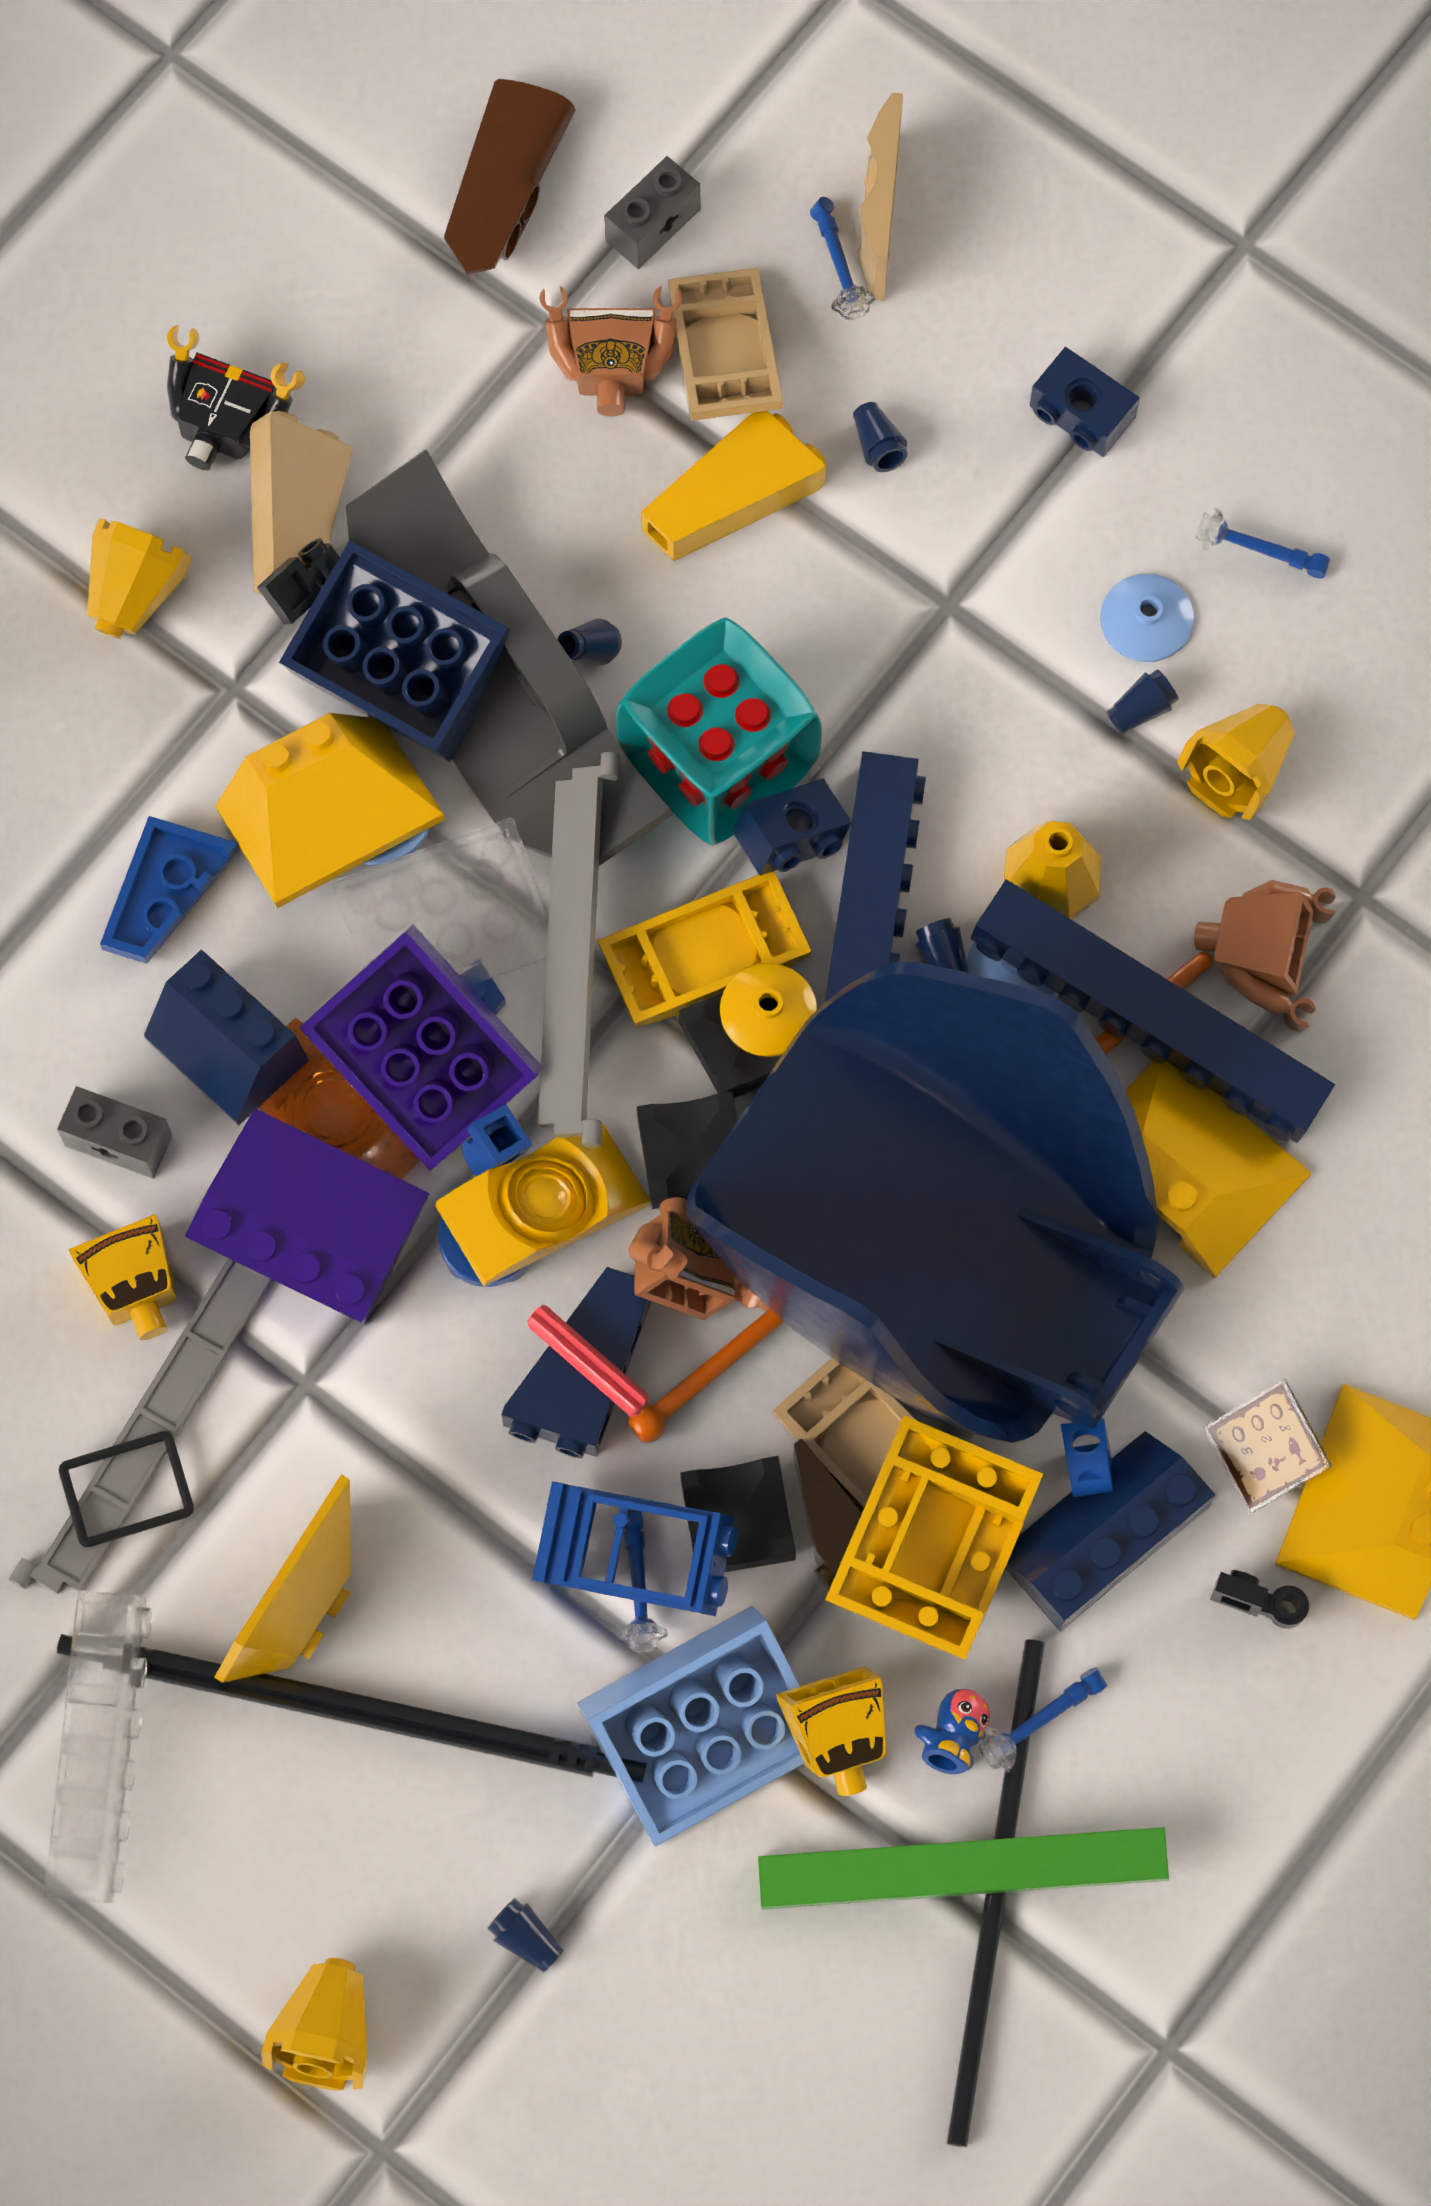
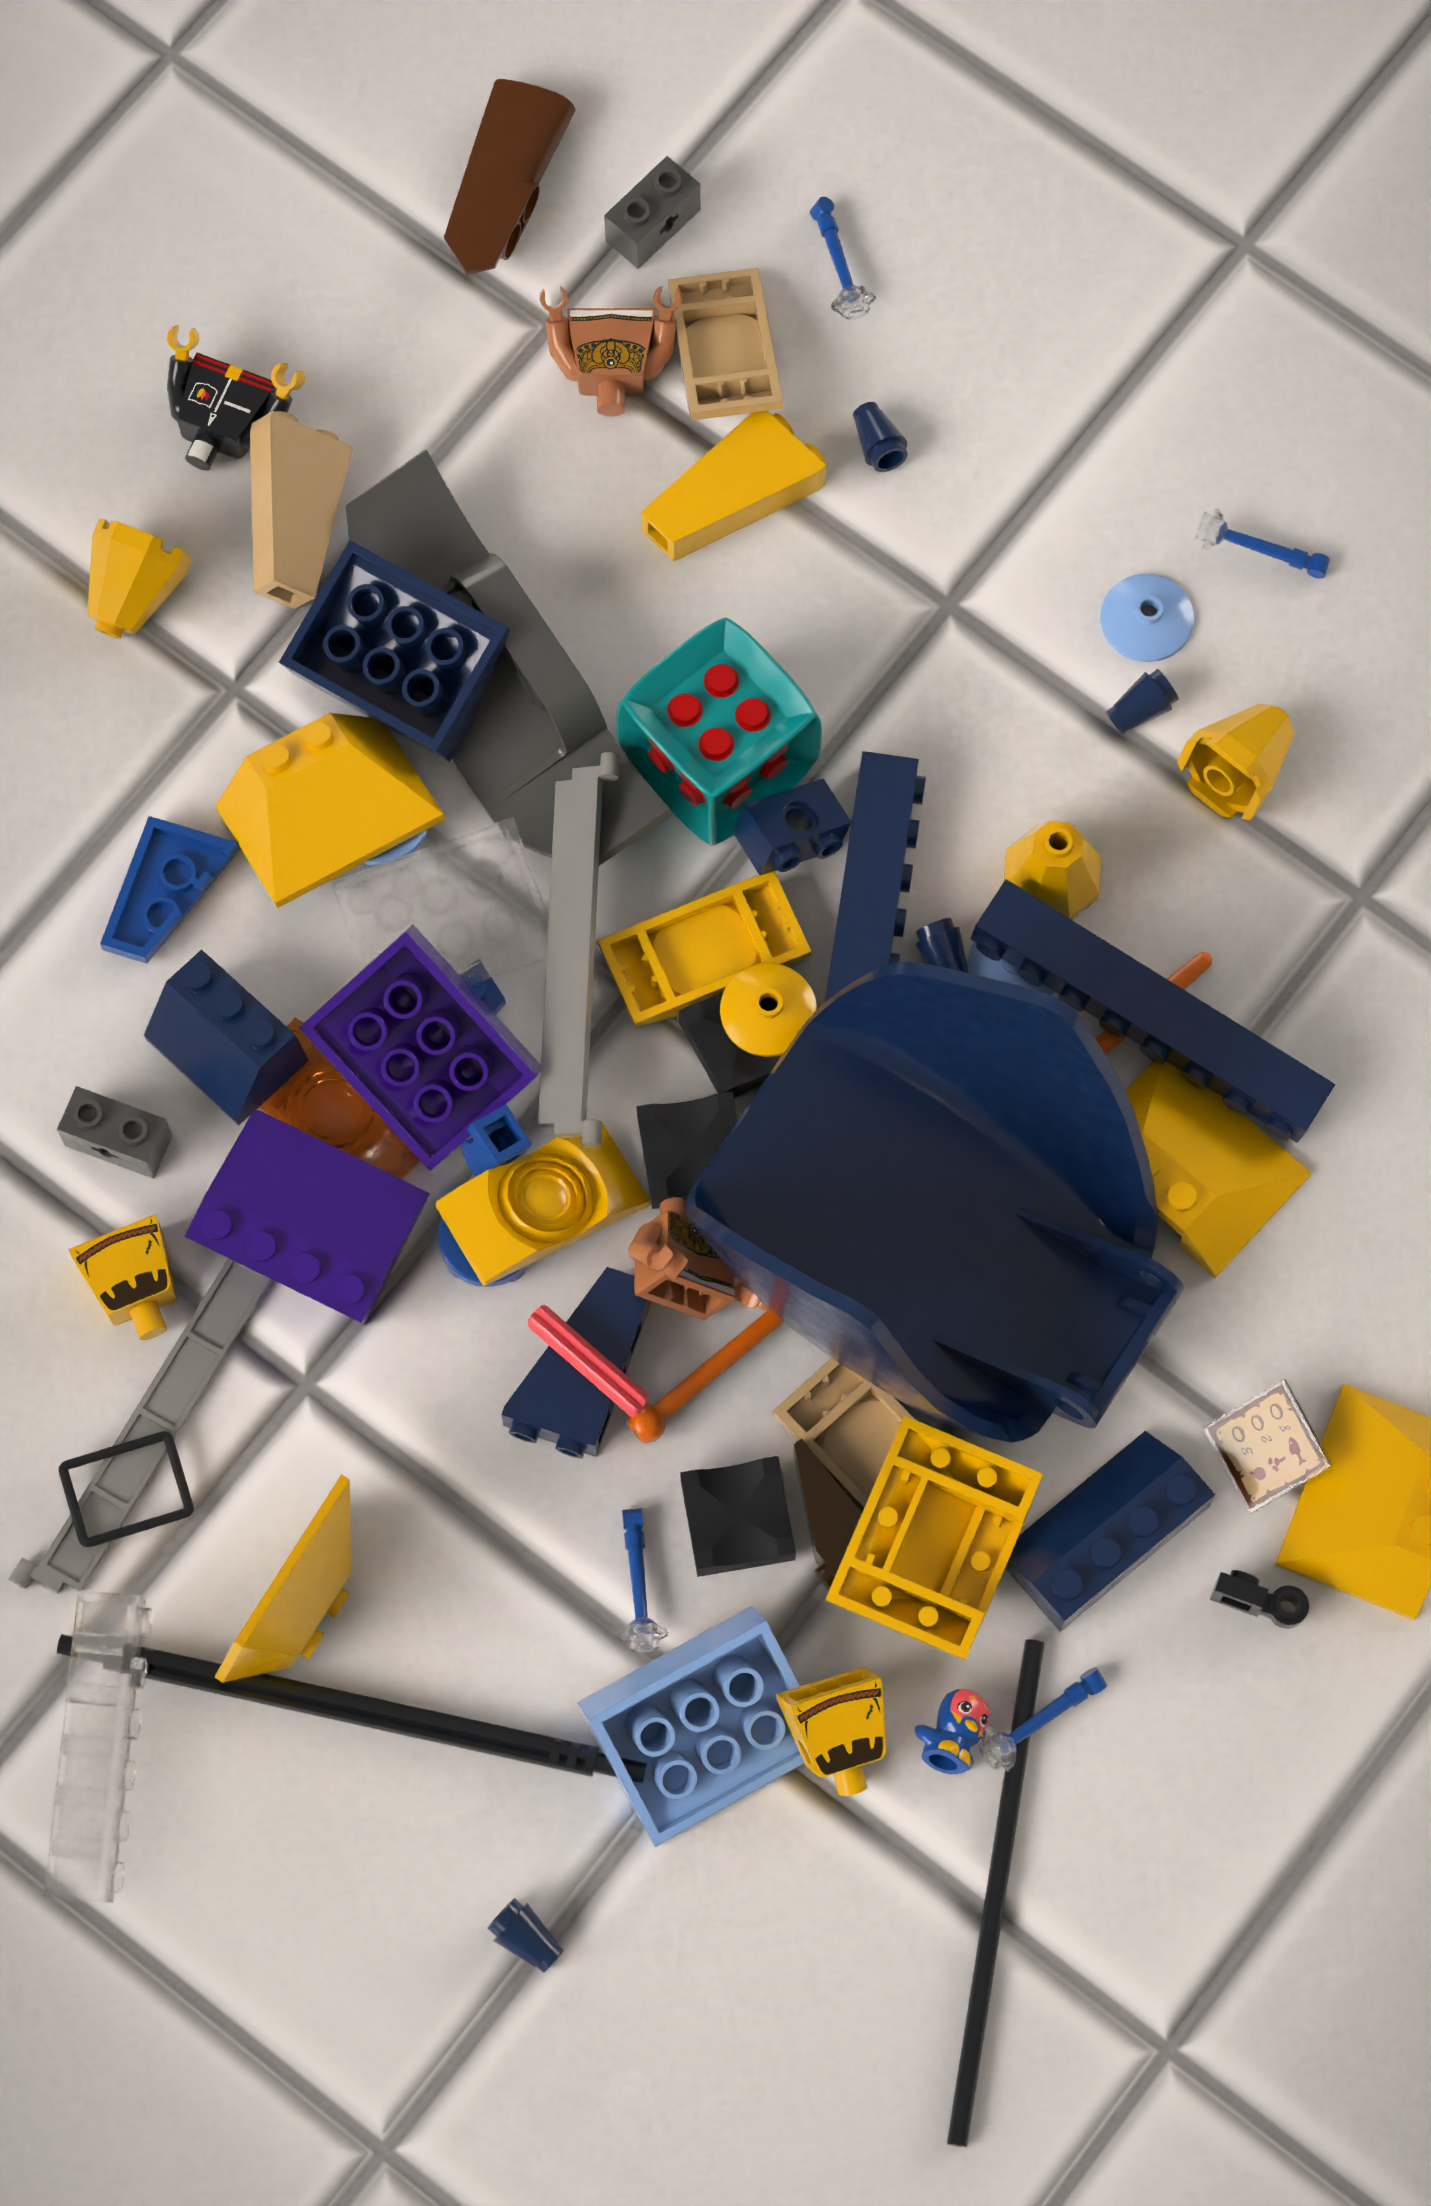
(293, 585): black plate -> none
(322, 2029): yellow cone -> none
(568, 1533): blue door -> none
(592, 642): dark blue cone -> none
(880, 183): tan slope -> none
(963, 1868): bright green tile -> none
(1073, 380): dark blue brick -> none
(1088, 1464): blue leg -> none
(1265, 944): nougat torso -> none

